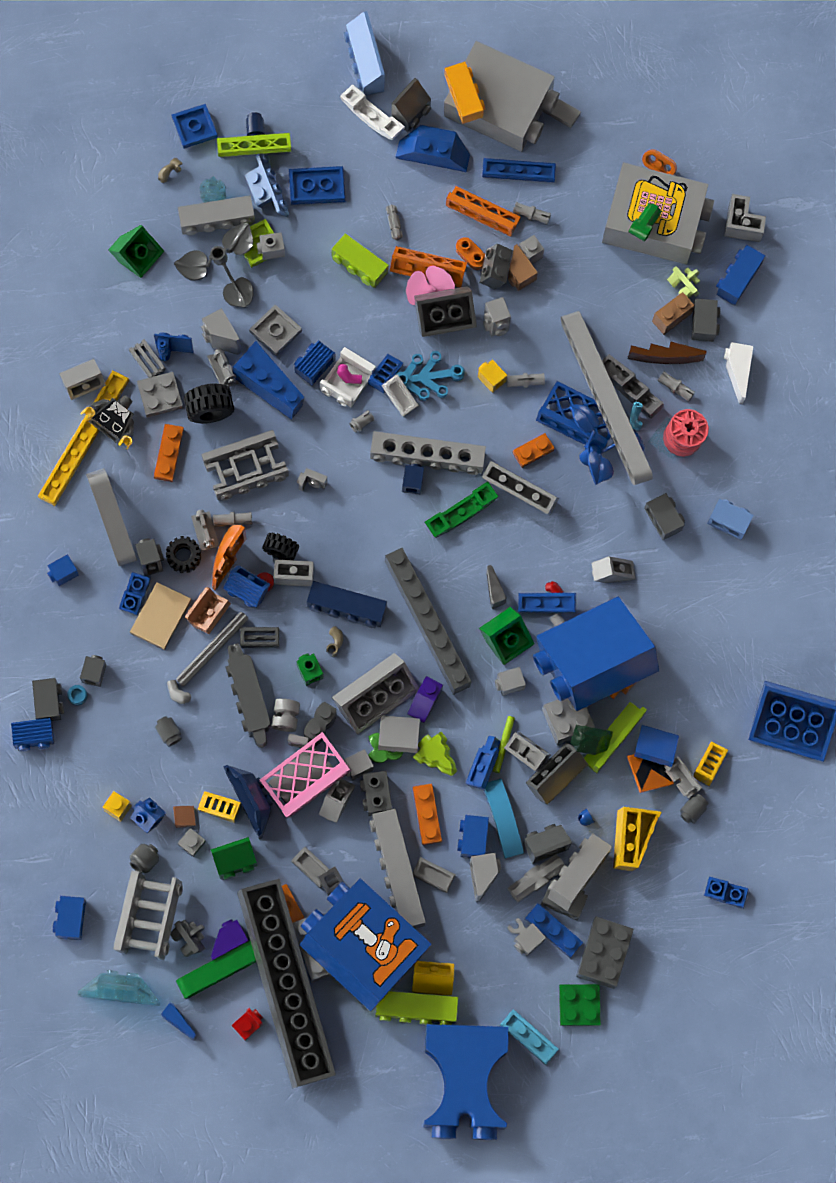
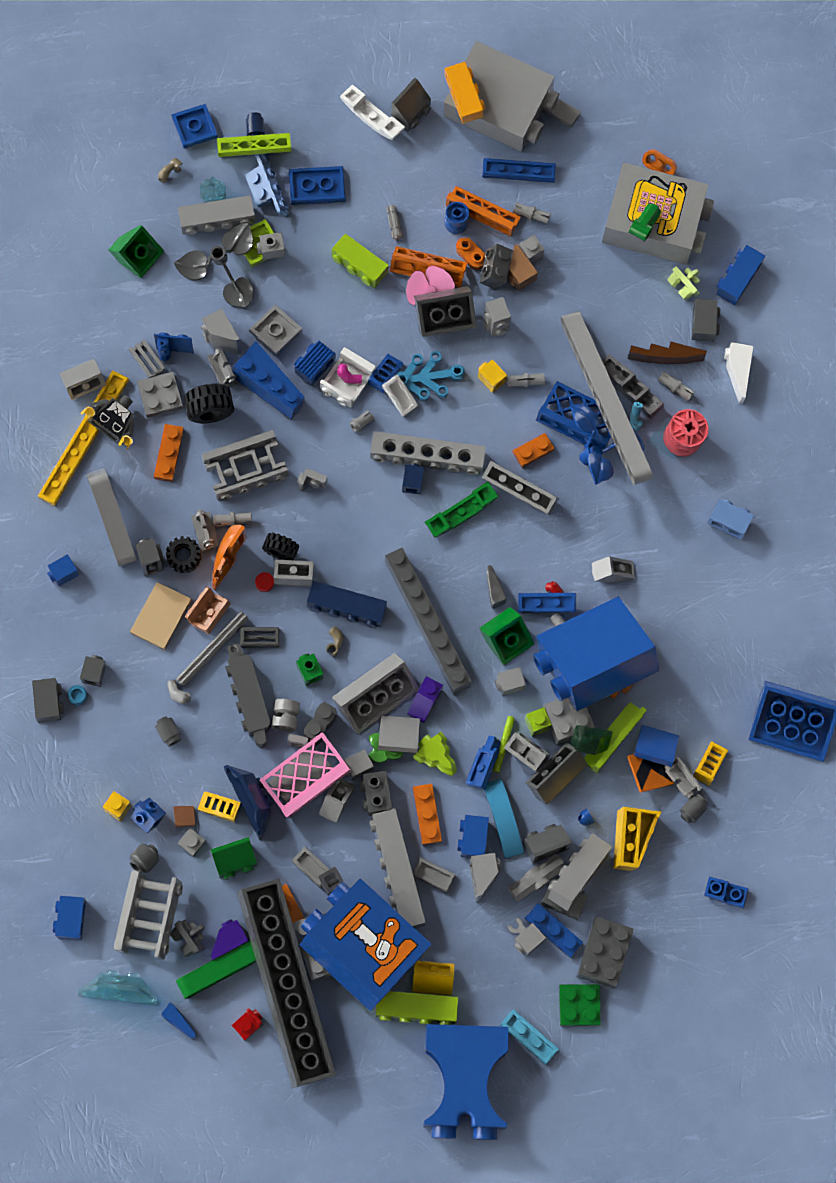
(32, 734): blue brick -> none
(135, 593): blue slope -> none
(246, 586): blue brick -> none
(365, 55): slope -> none
(434, 148): blue wedge -> none
(456, 217): none -> blue wheel
(538, 721): none -> lime brick
(665, 516): dark grey brick -> none
(673, 313): medium nougat brick -> none
(740, 223): light grey brick -> none

